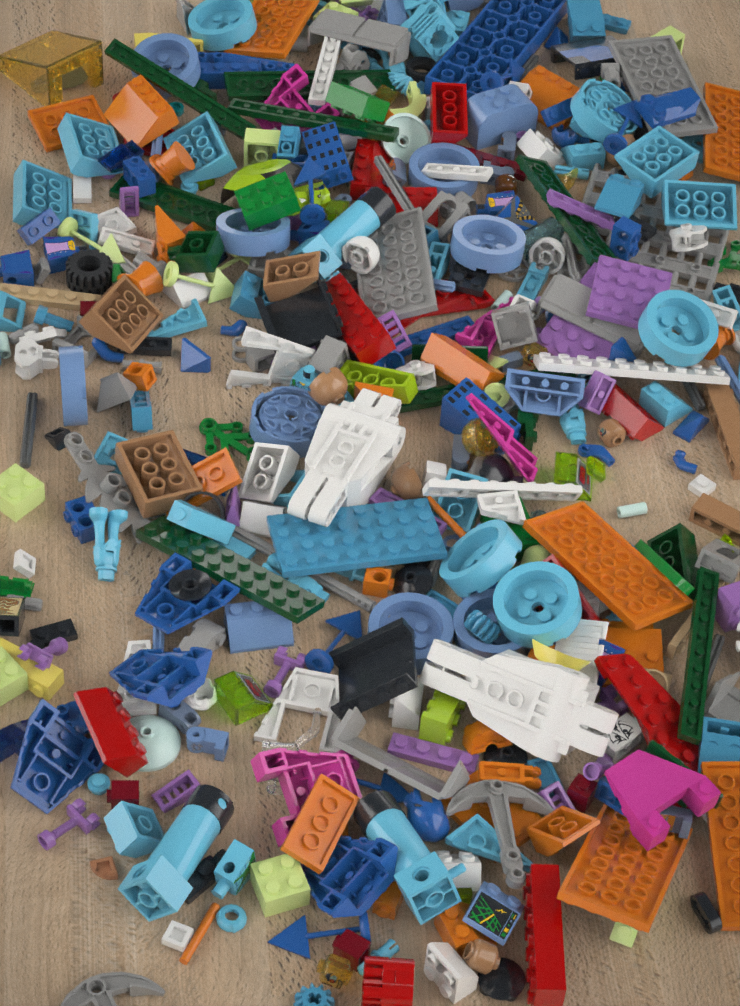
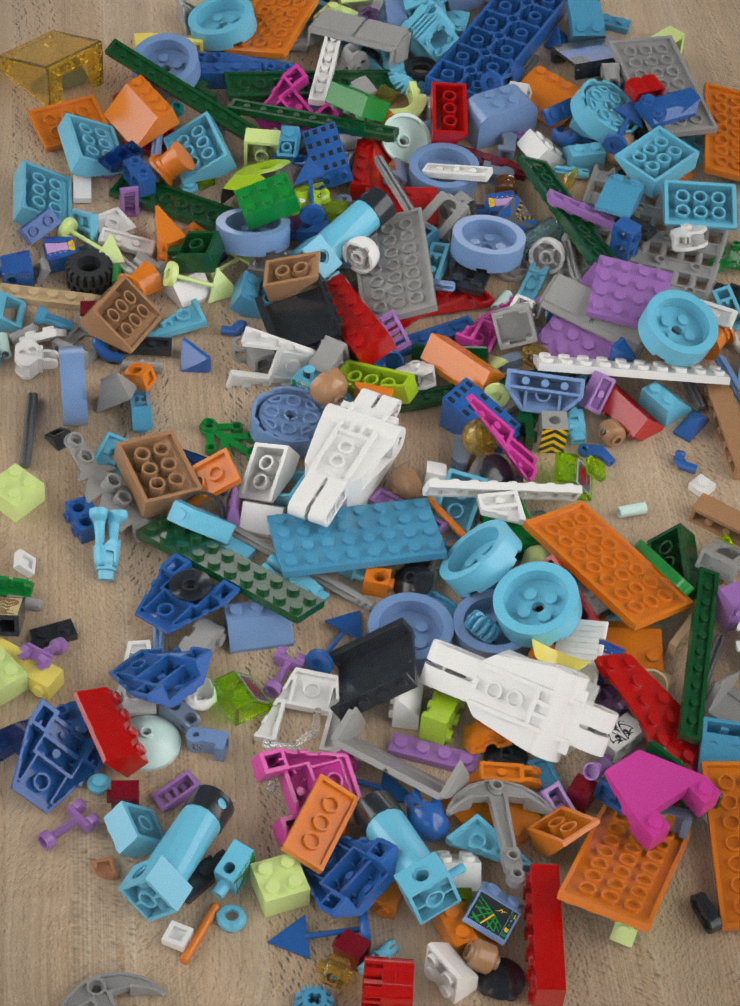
(553, 431): none -> piece
(647, 84): none -> red brick

